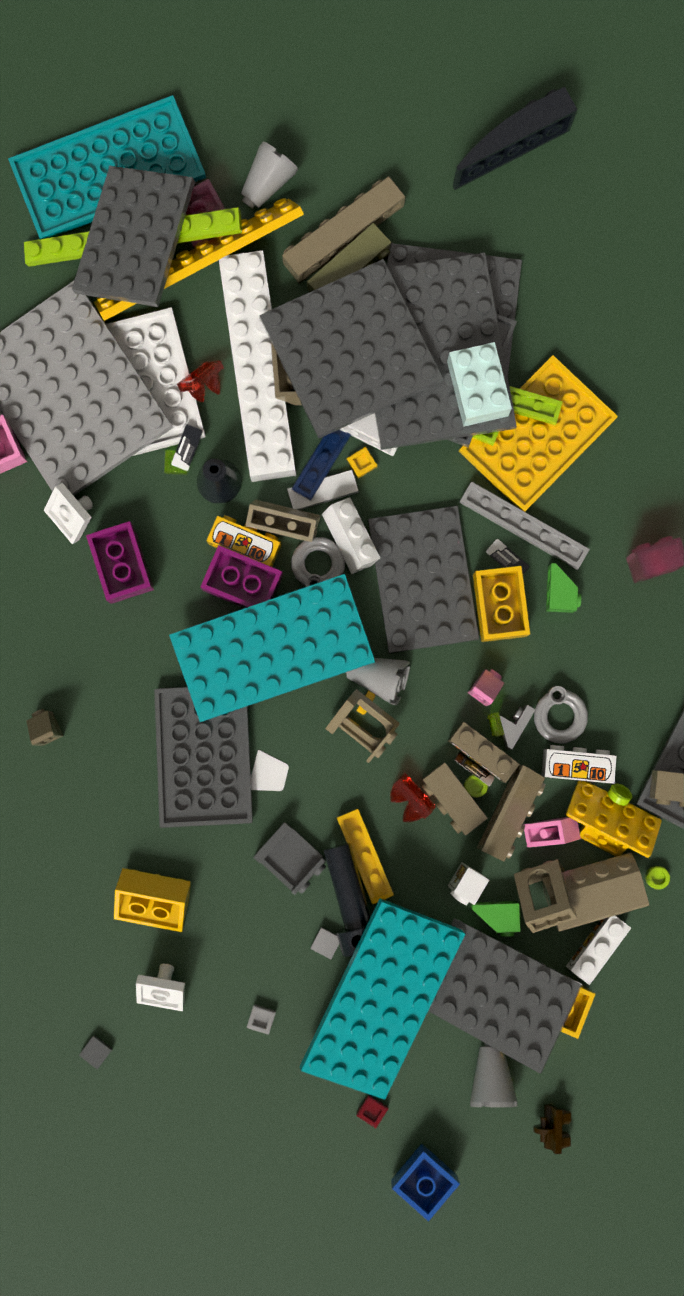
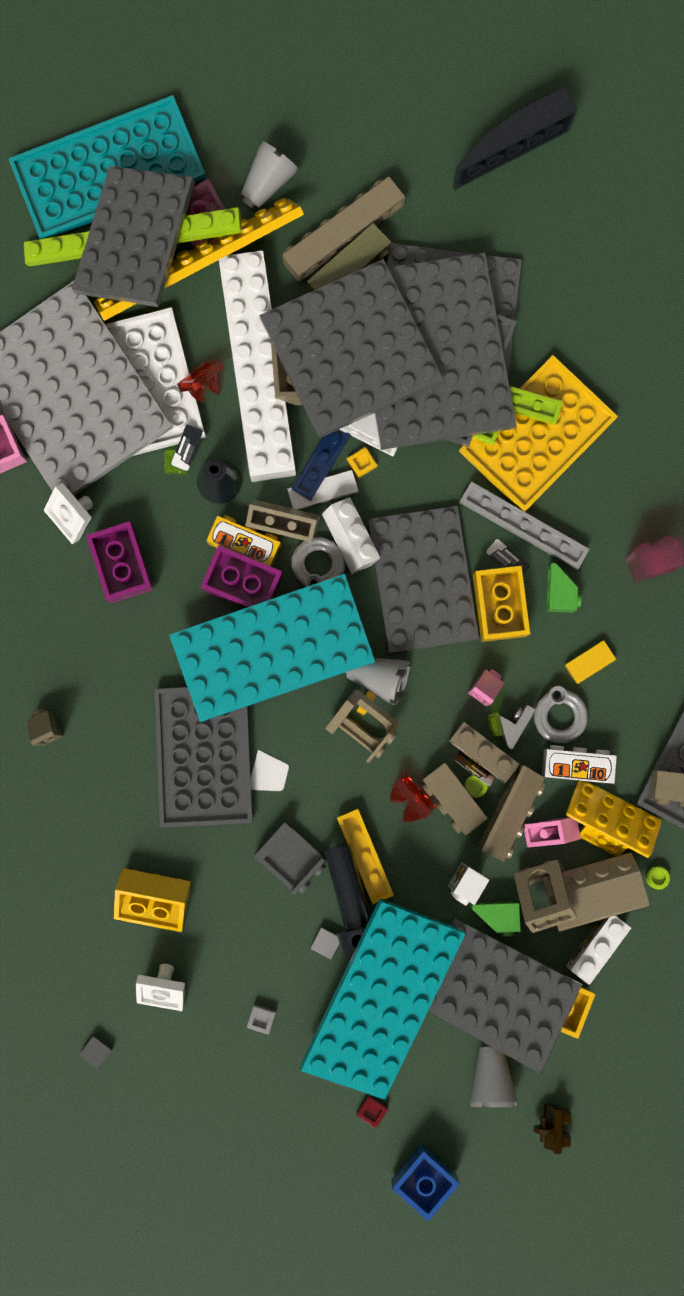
(479, 384): light aqua brick -> none
(590, 662): none -> yellow tile
(619, 794): lime tile -> none

